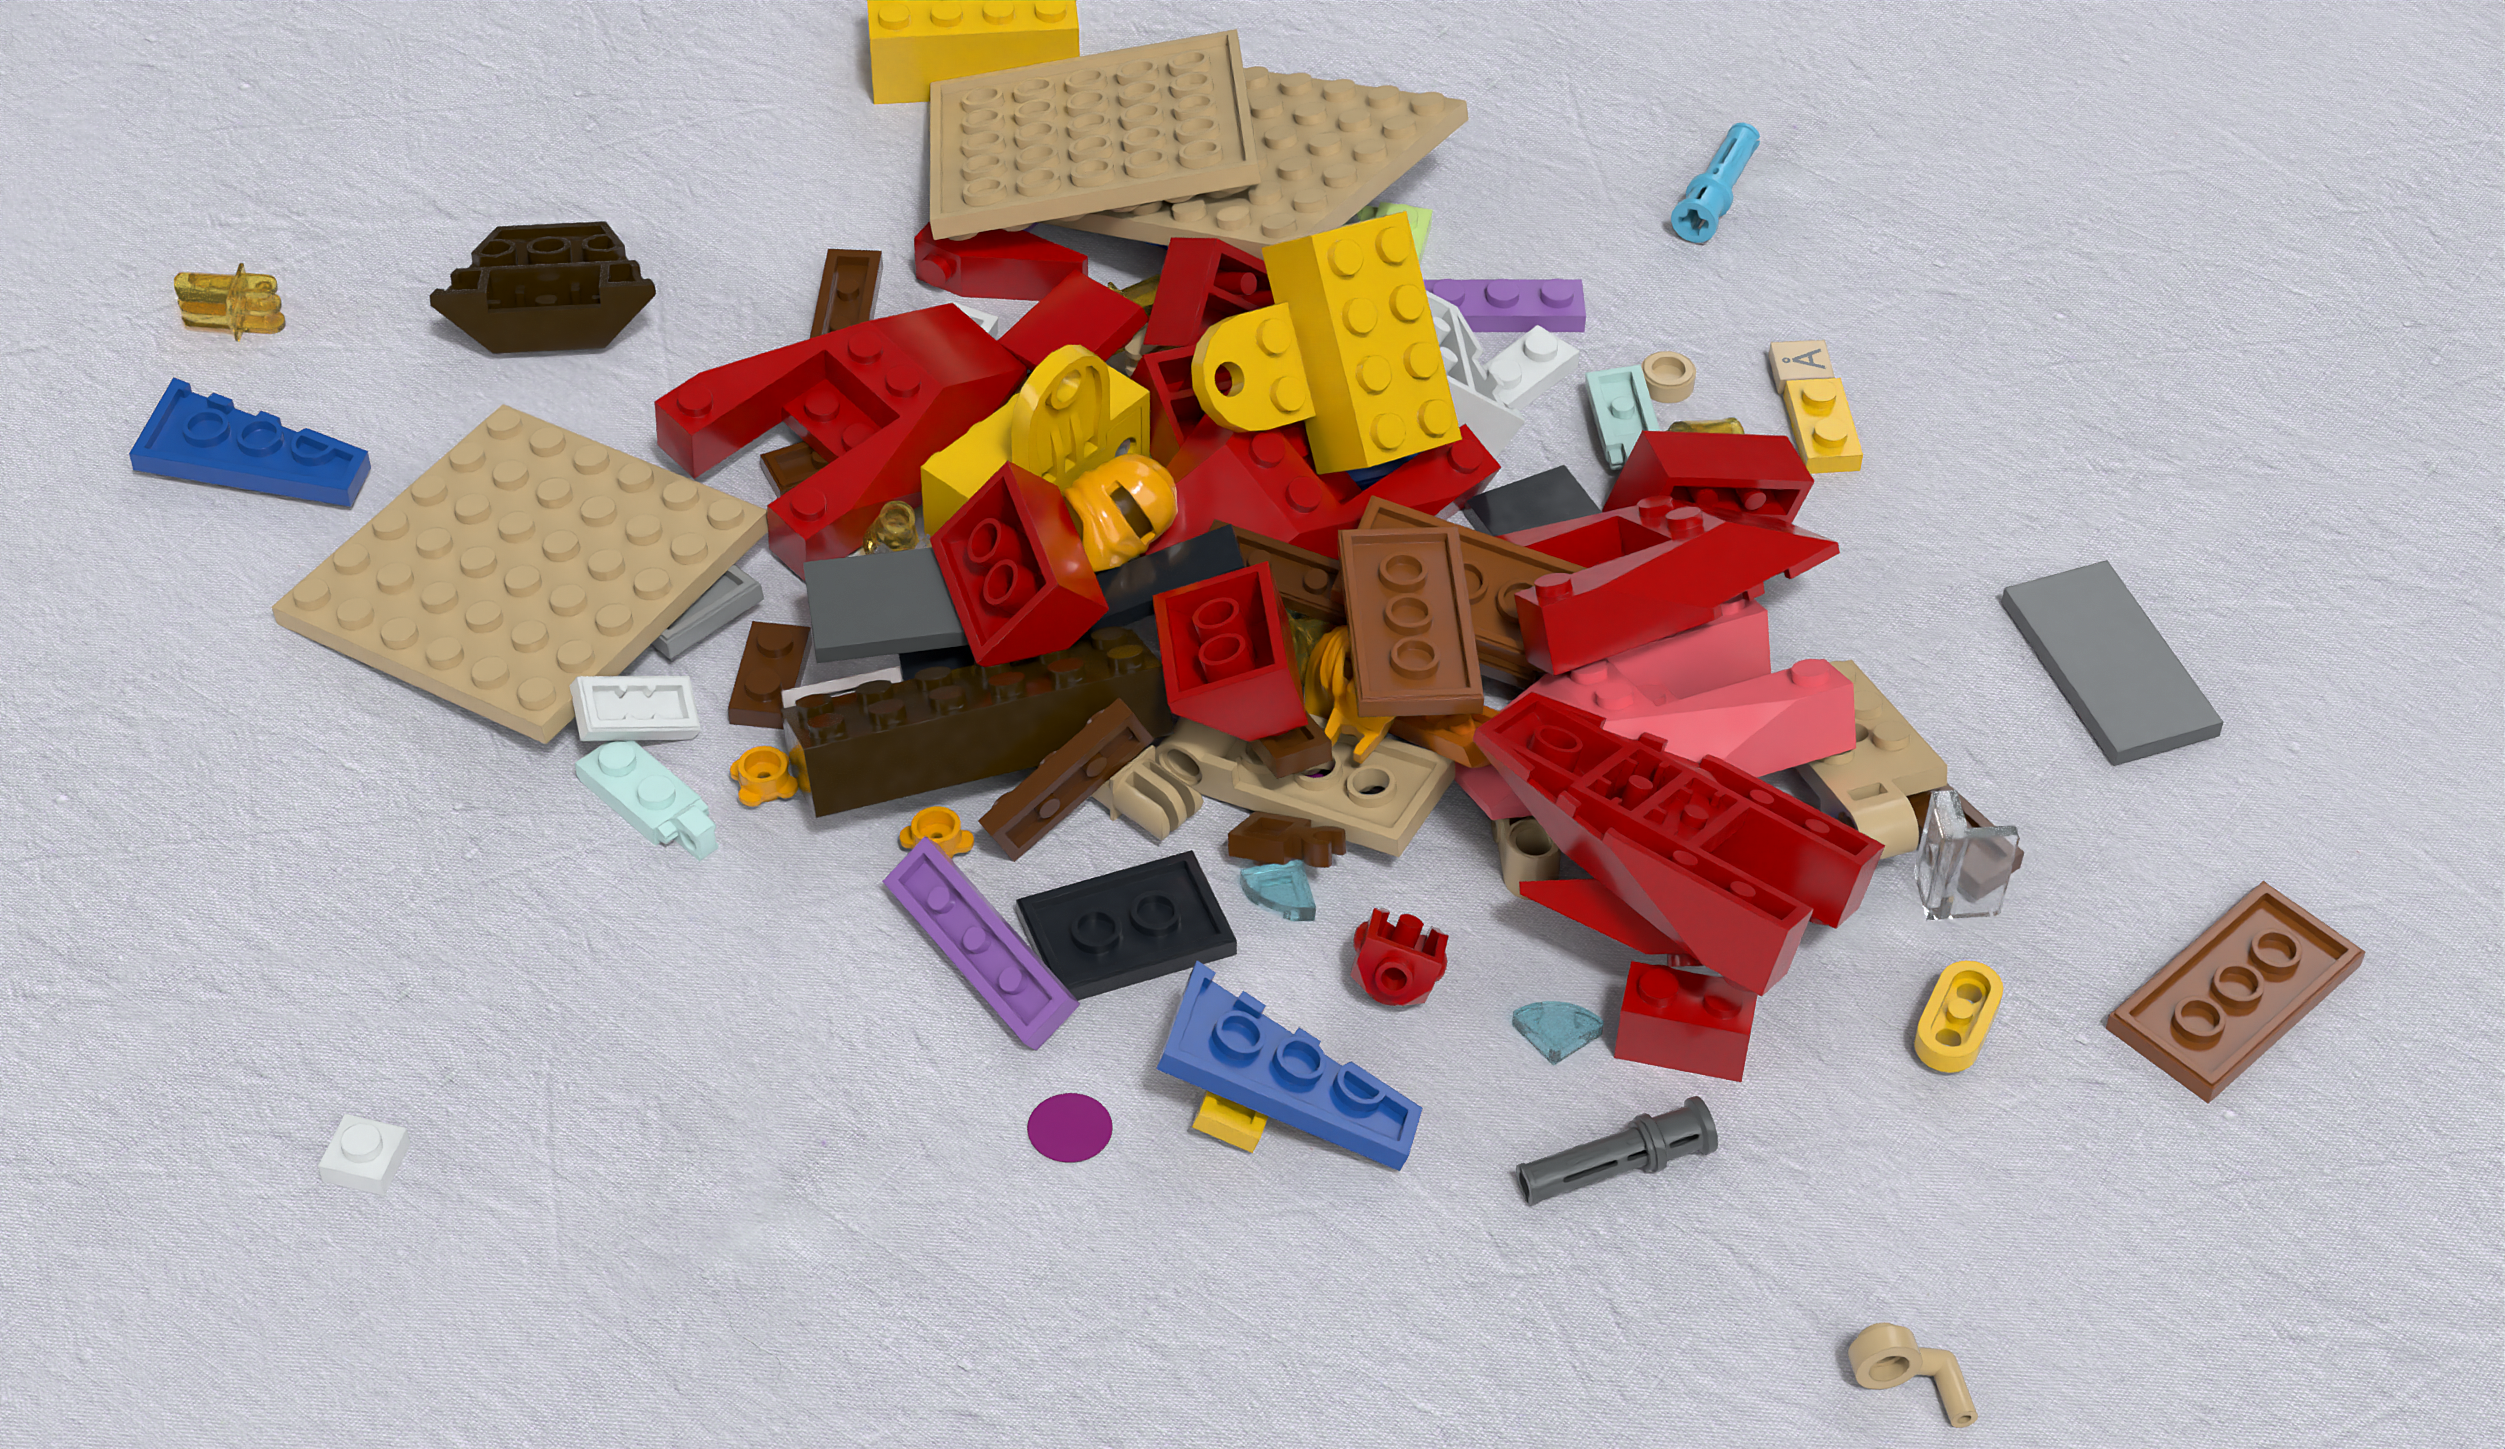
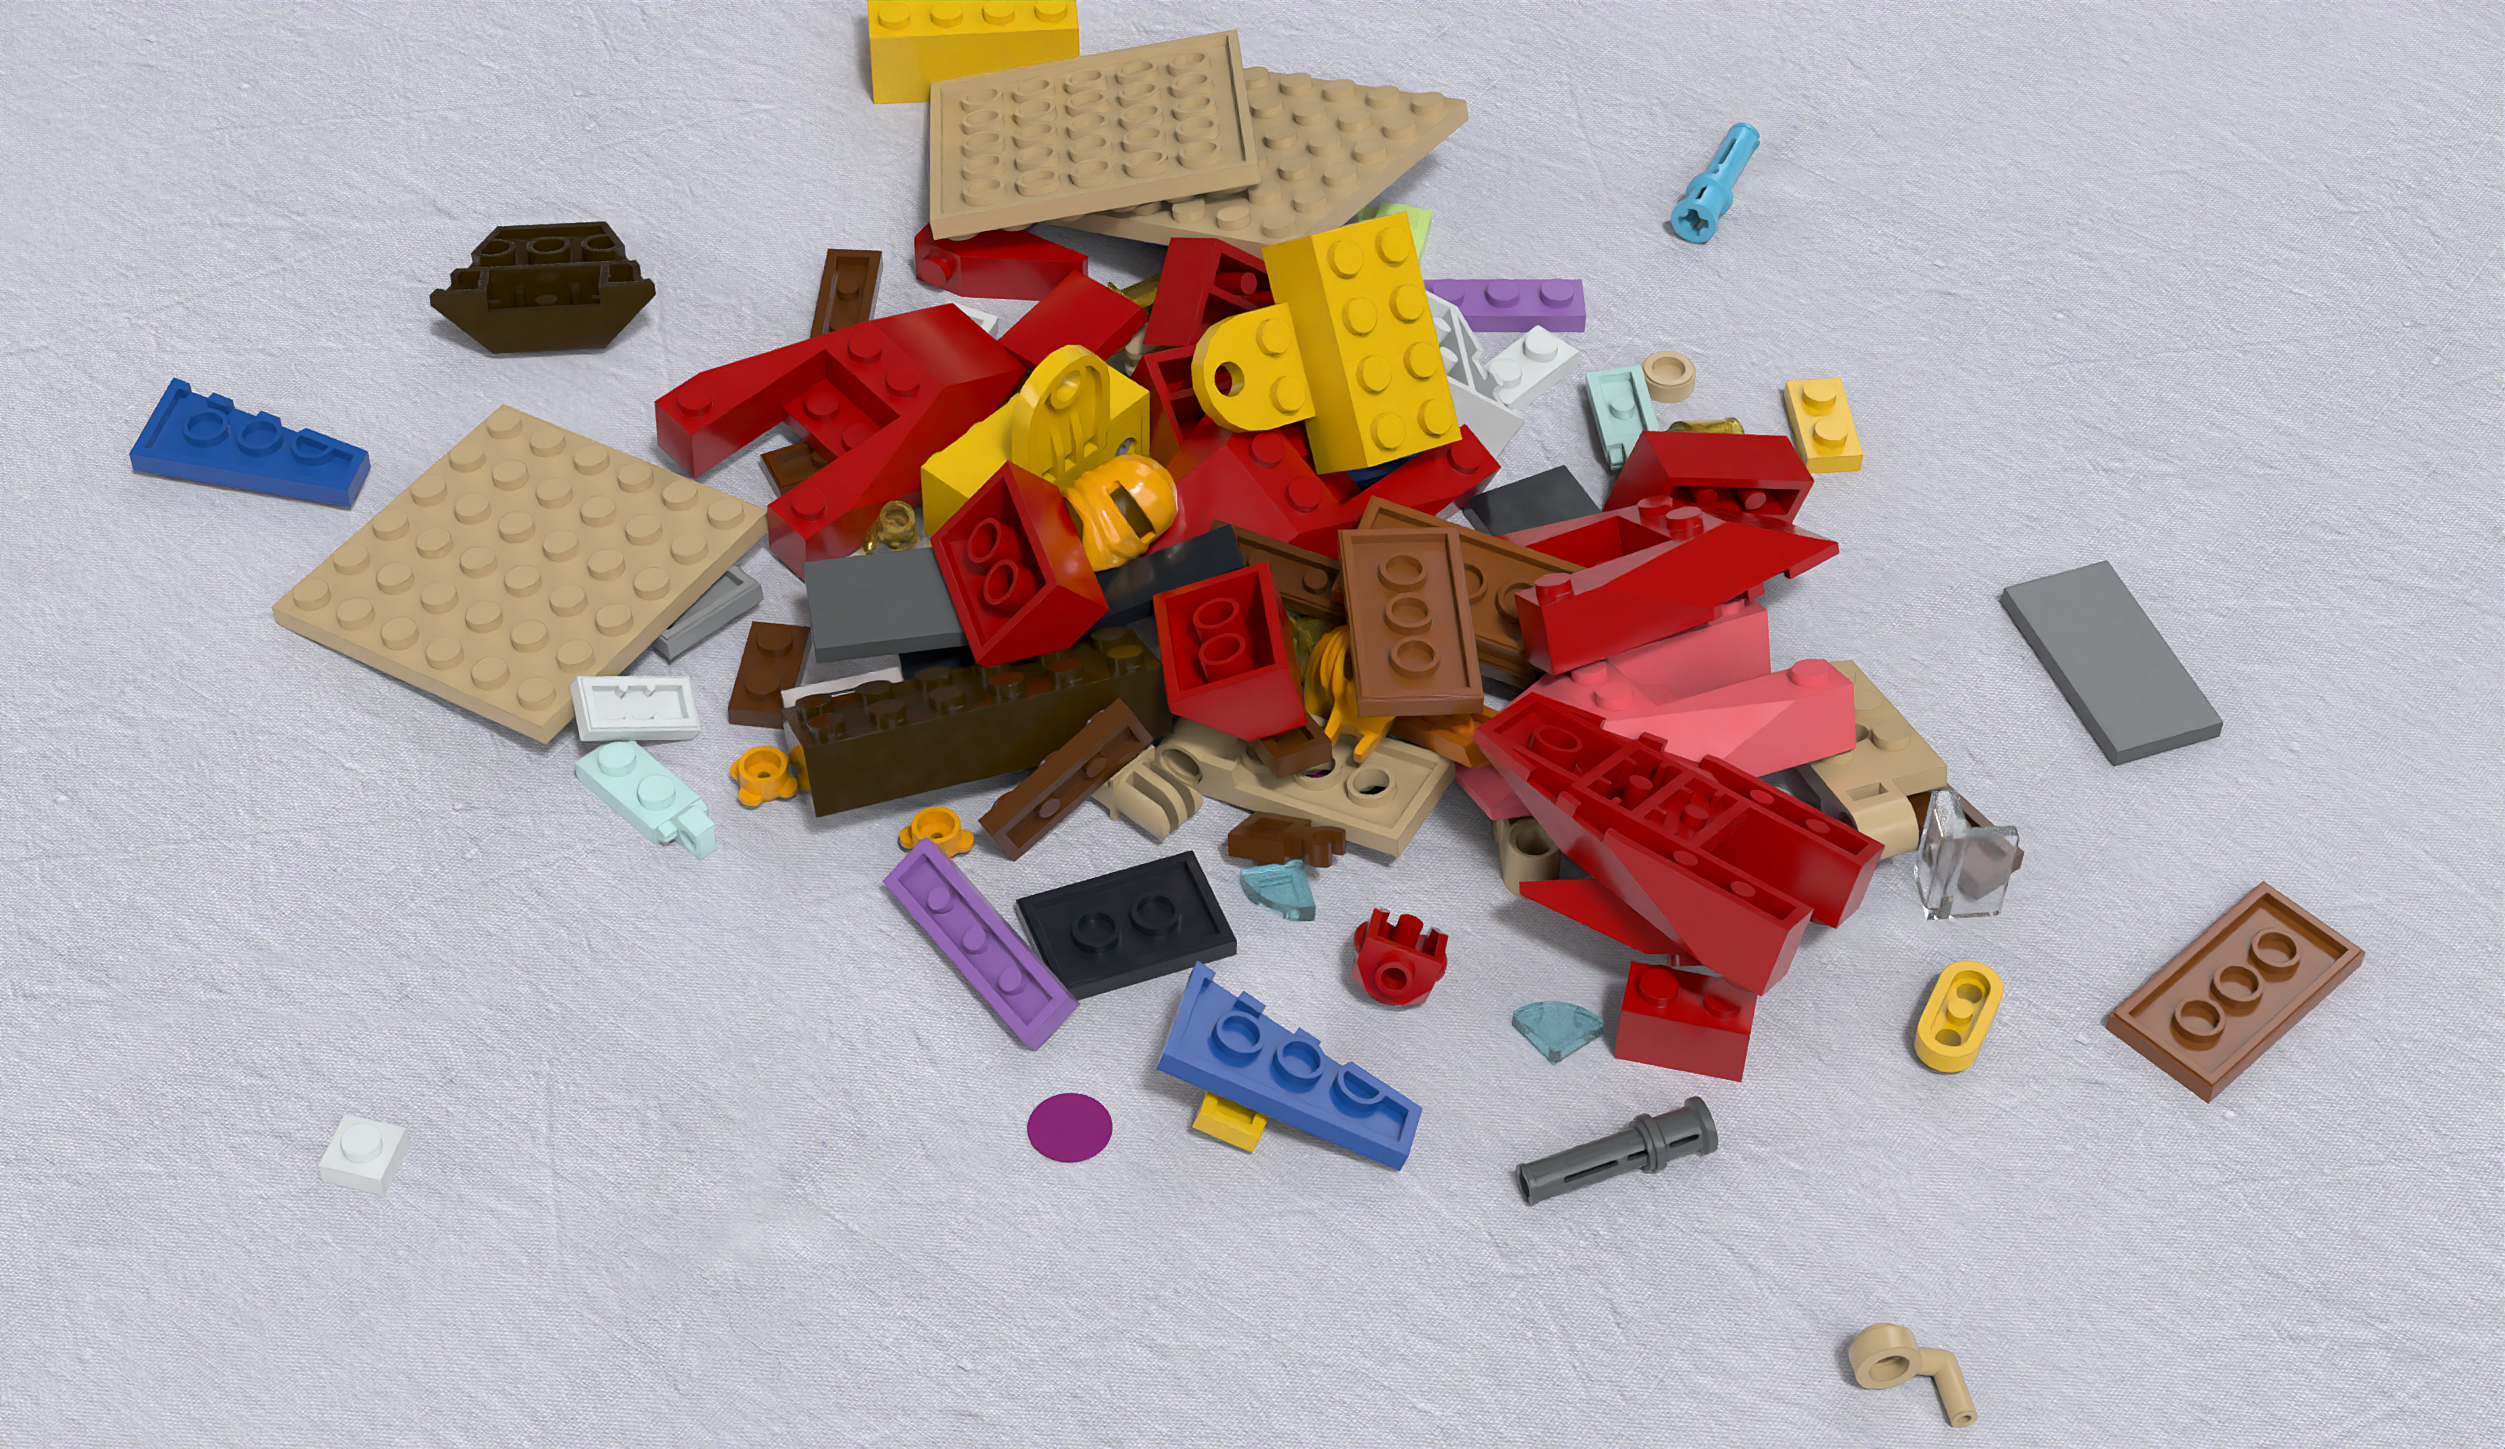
(230, 301): clear yellow arm -> none
(1799, 361): tan tile -> none

